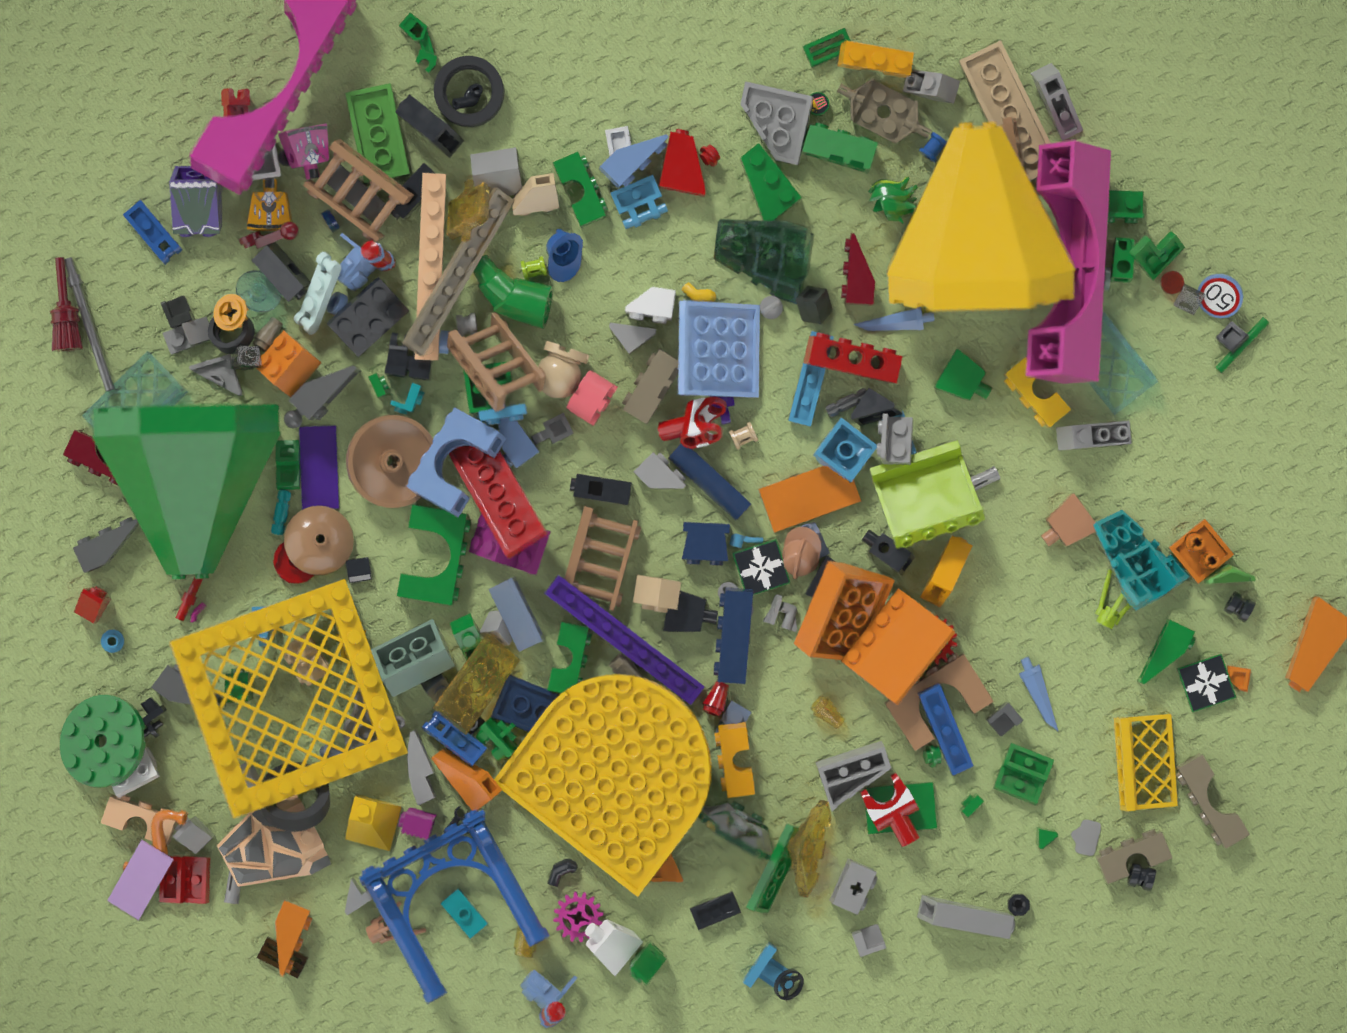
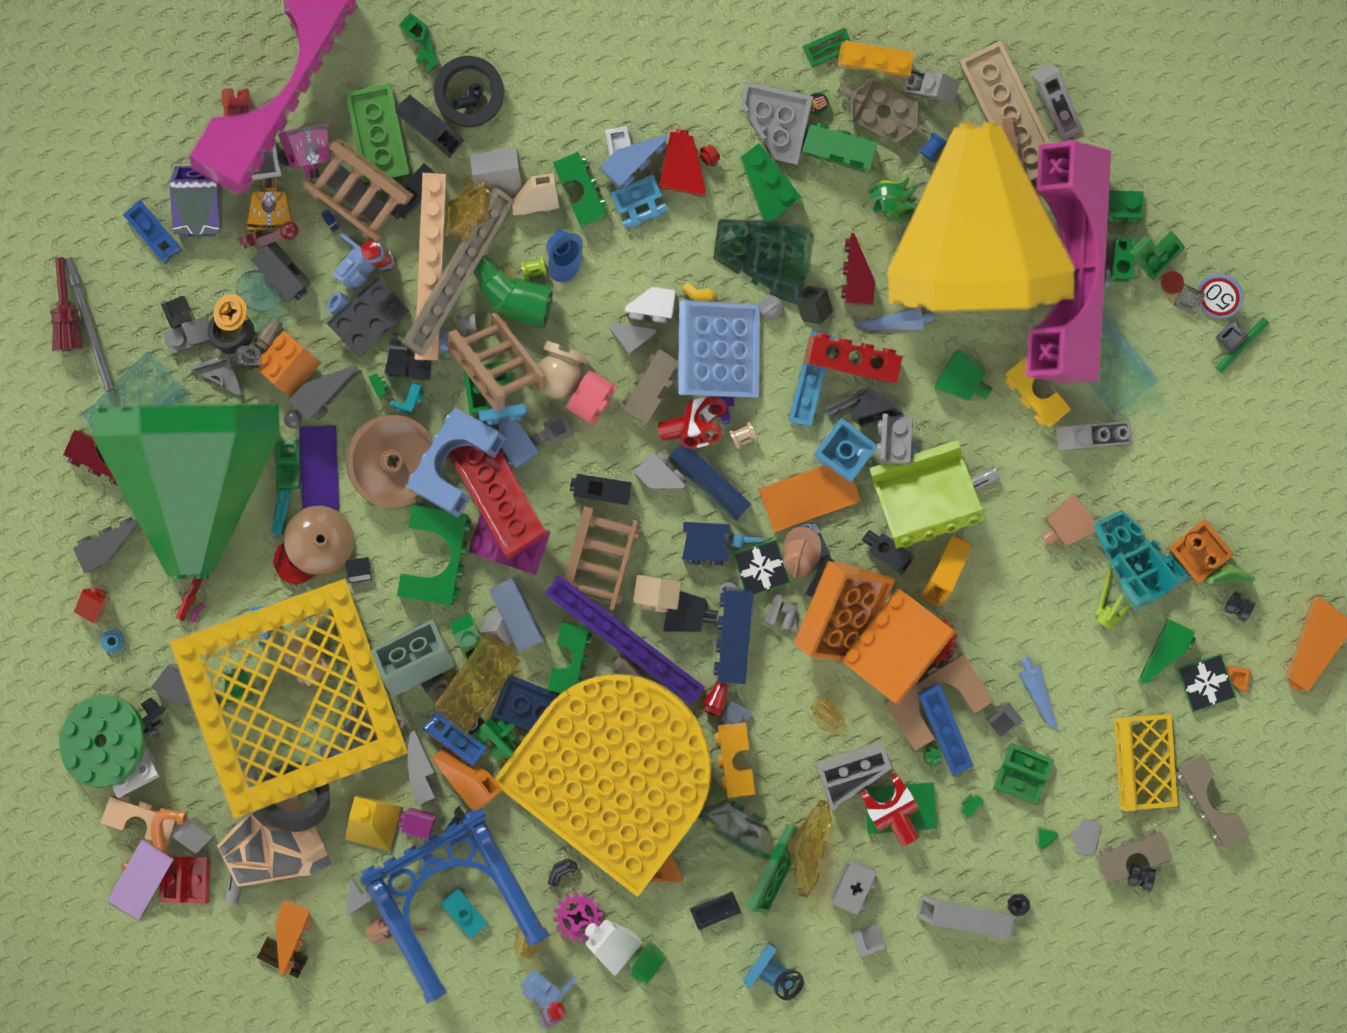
(318, 293): light aqua plate -> none

